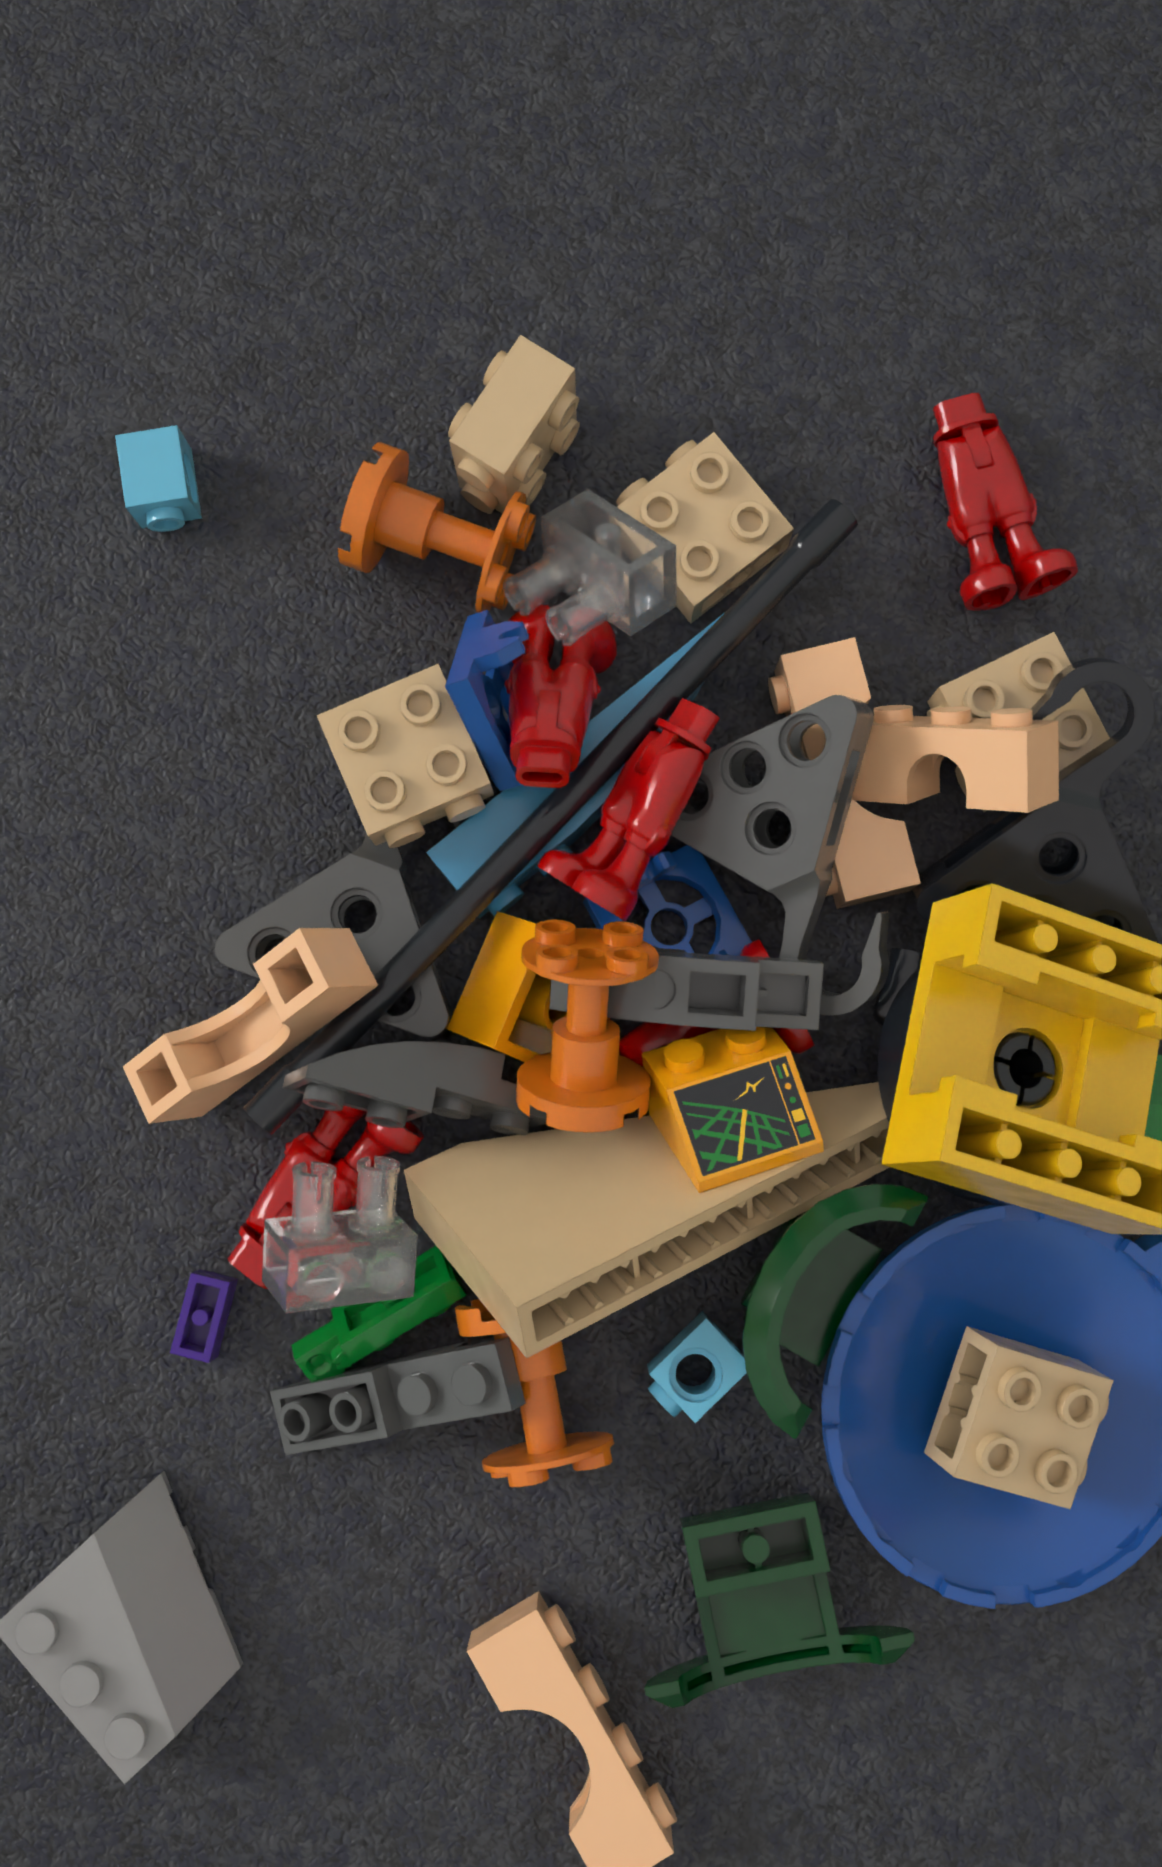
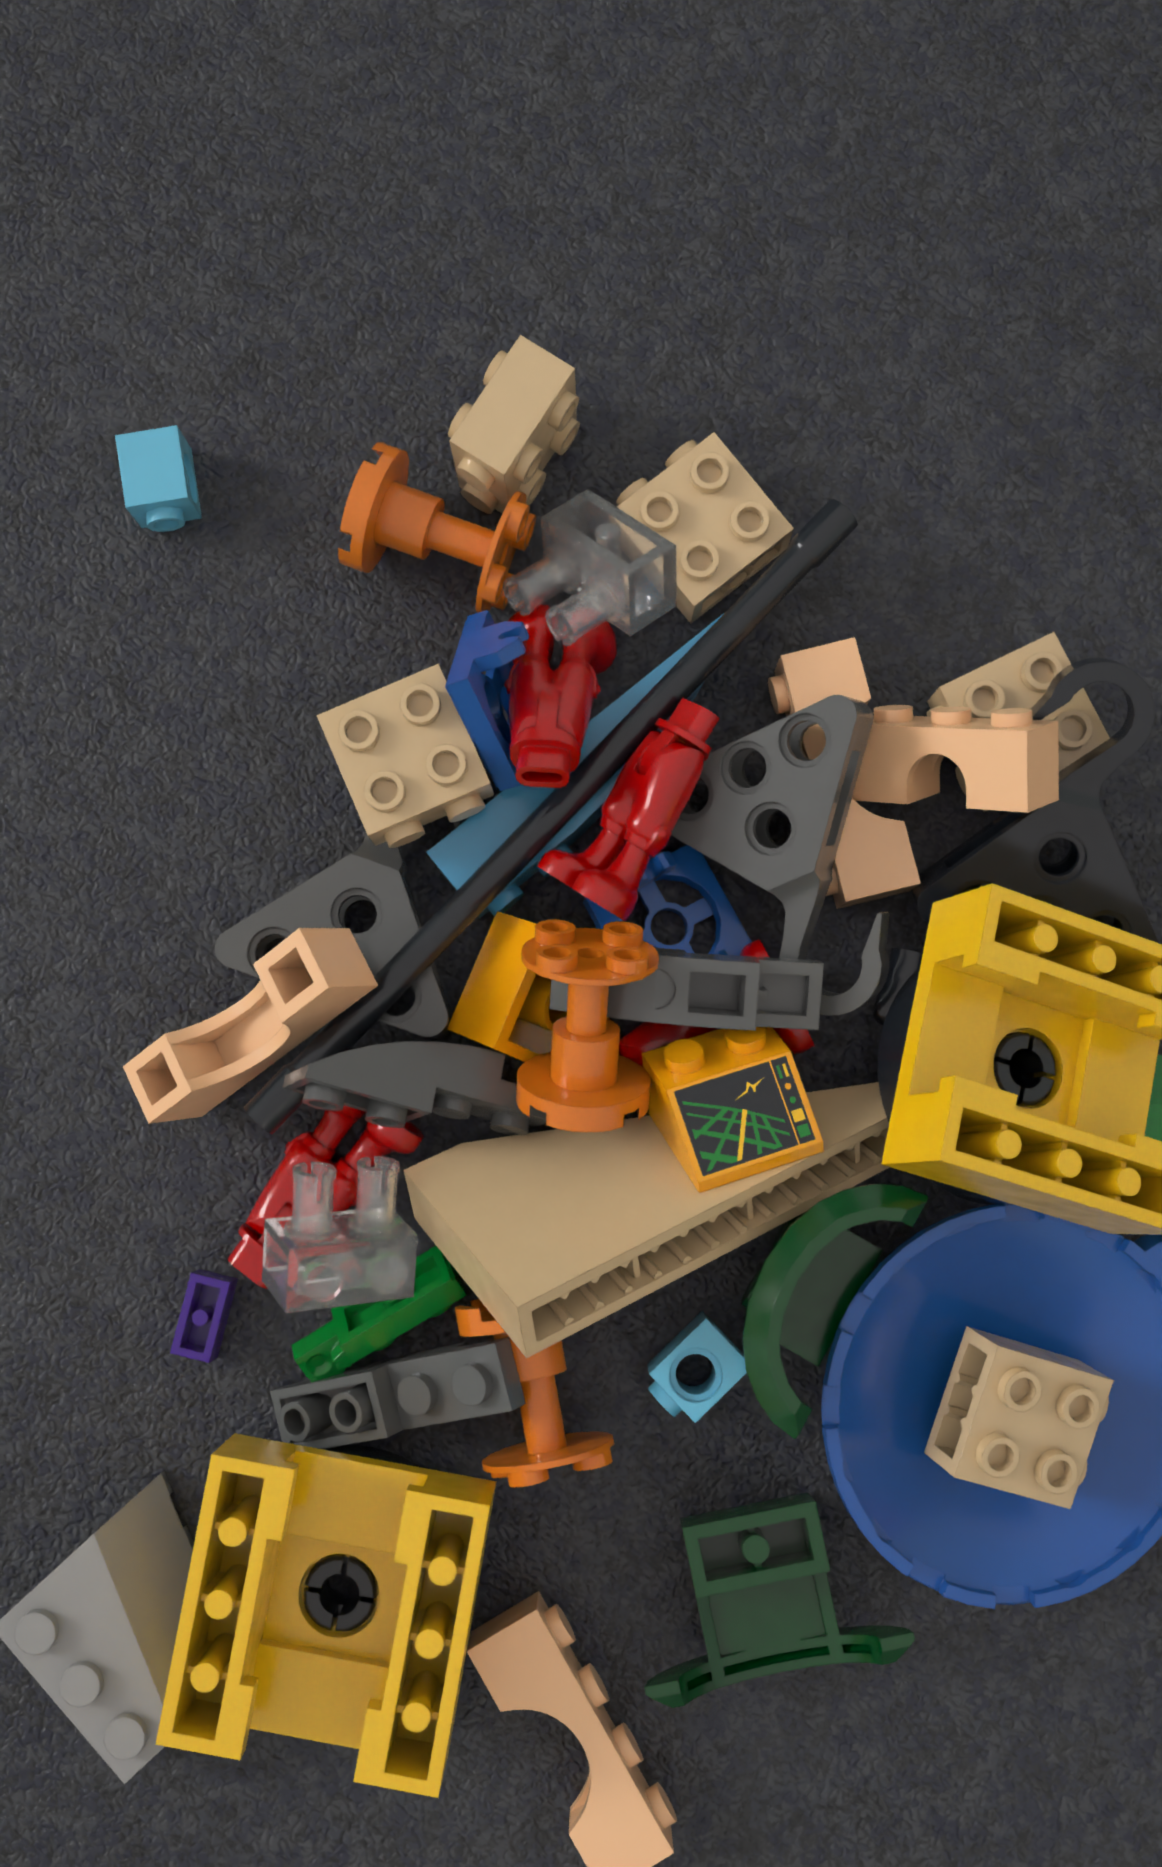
(284, 1654): none -> yellow piece
(987, 492): red piece -> none

